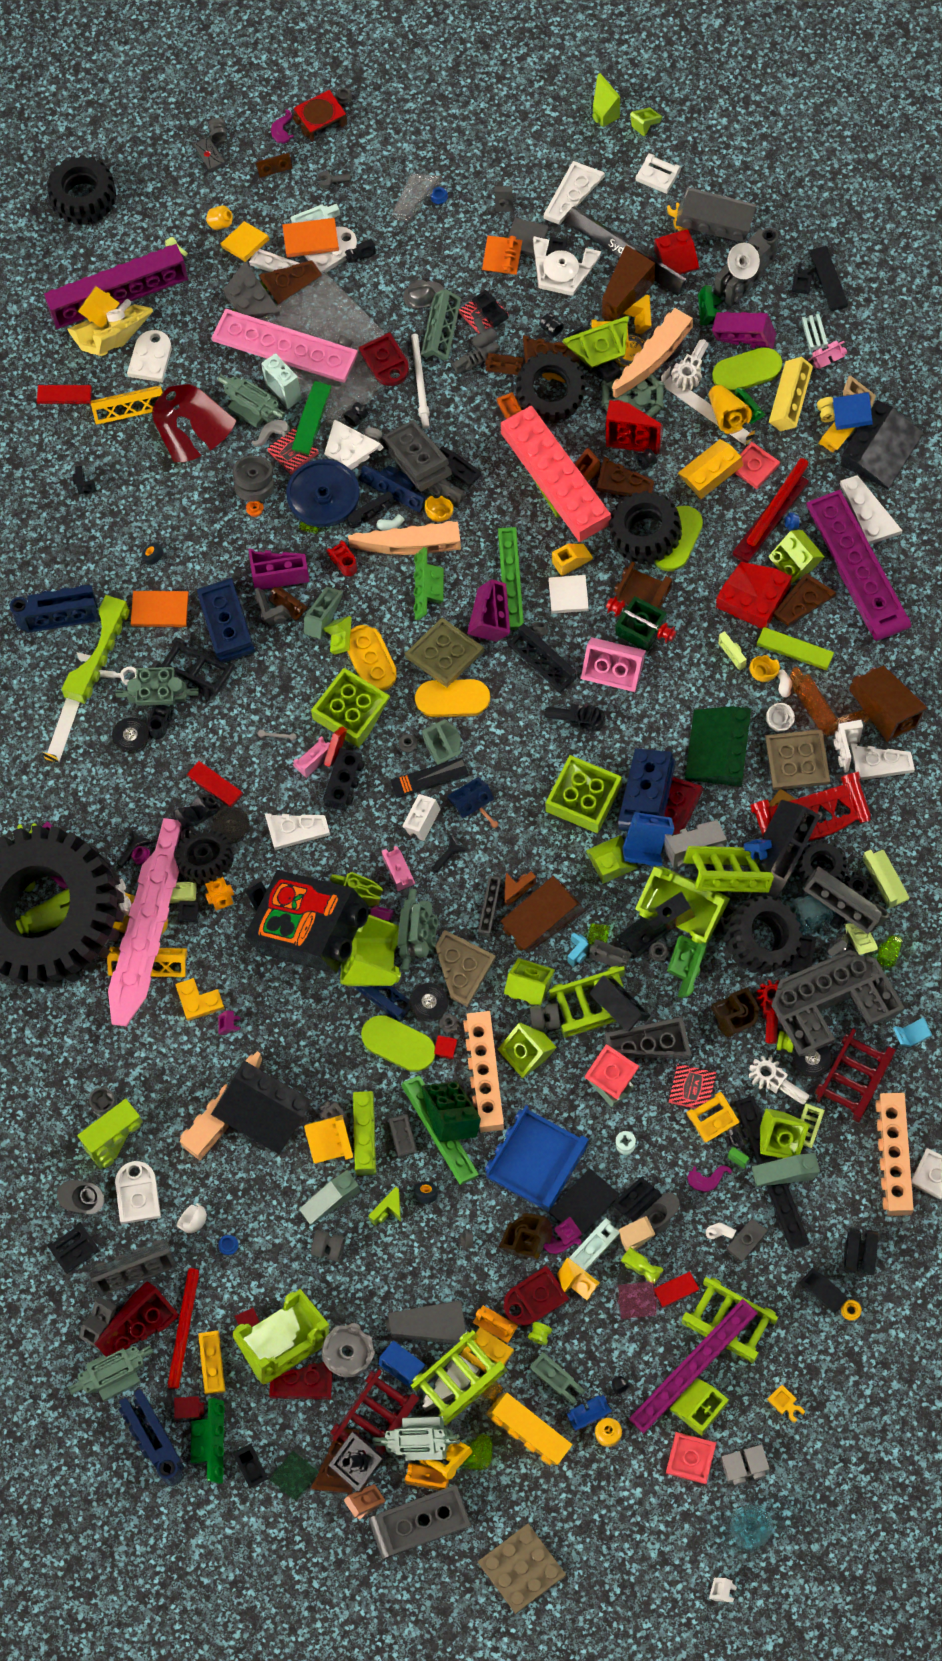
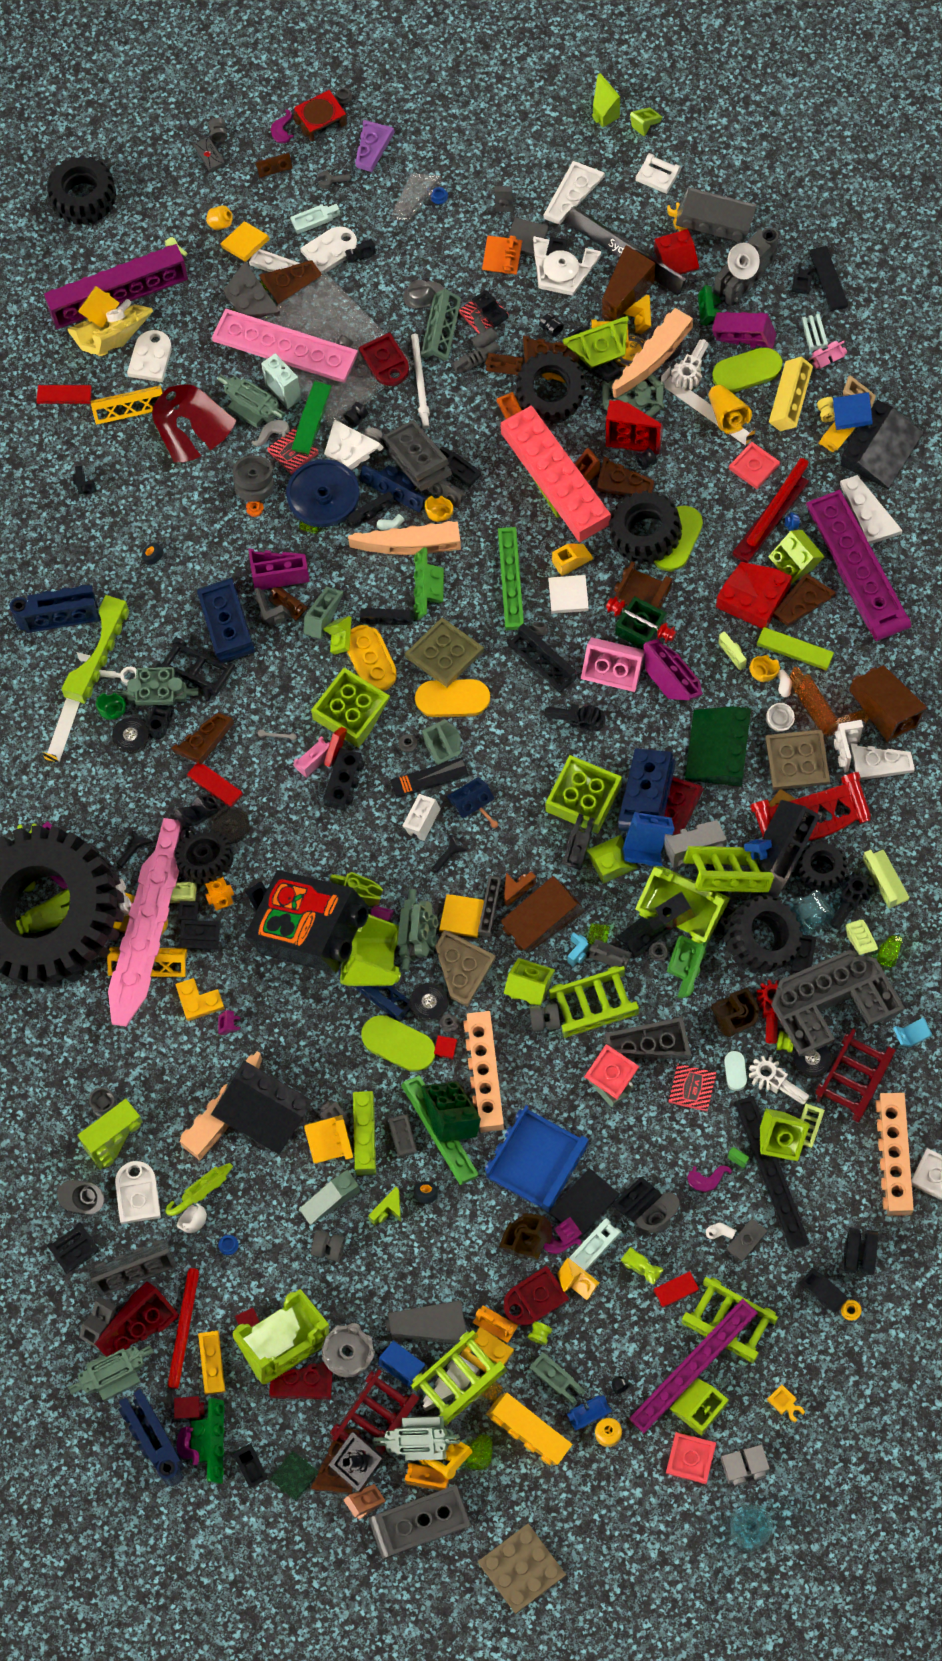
(110, 706): none -> green hair
(140, 855): magenta plate -> none
(159, 609): orange tile -> none
(182, 1446): none -> magenta piece
(200, 935): none -> black plate
(200, 1189): none -> lime plate
(202, 743): none -> reddish brown wing
(293, 830): white wing -> none
(310, 237): orange tile -> none
(341, 556): red piece -> none
(372, 145): none -> medium lavender wing
(386, 616): none -> black beam
(398, 868): bright pink hinge -> none
(461, 915): none -> yellow tile
(466, 1240): dark grey plate -> none
(490, 612): magenta wedge -> none
(526, 1049): lime slope -> none
(578, 843): none -> black hinge
(618, 1002): black panel -> none
(625, 1147): light aqua wheel -> none
(636, 1233): tan slope -> none
(637, 1300): clear pink piece -> none
(670, 672): none -> magenta wedge
(711, 468): yellow slope -> none
(715, 1123): yellow plate -> none
(721, 1589): white tile -> none
(735, 1071): none -> light aqua tile
(736, 1136): black gear -> none
(757, 413): green hinge -> none
(787, 1170): sand green slope -> none
(839, 945): dark grey plate -> none
(845, 901): dark grey hinge -> none

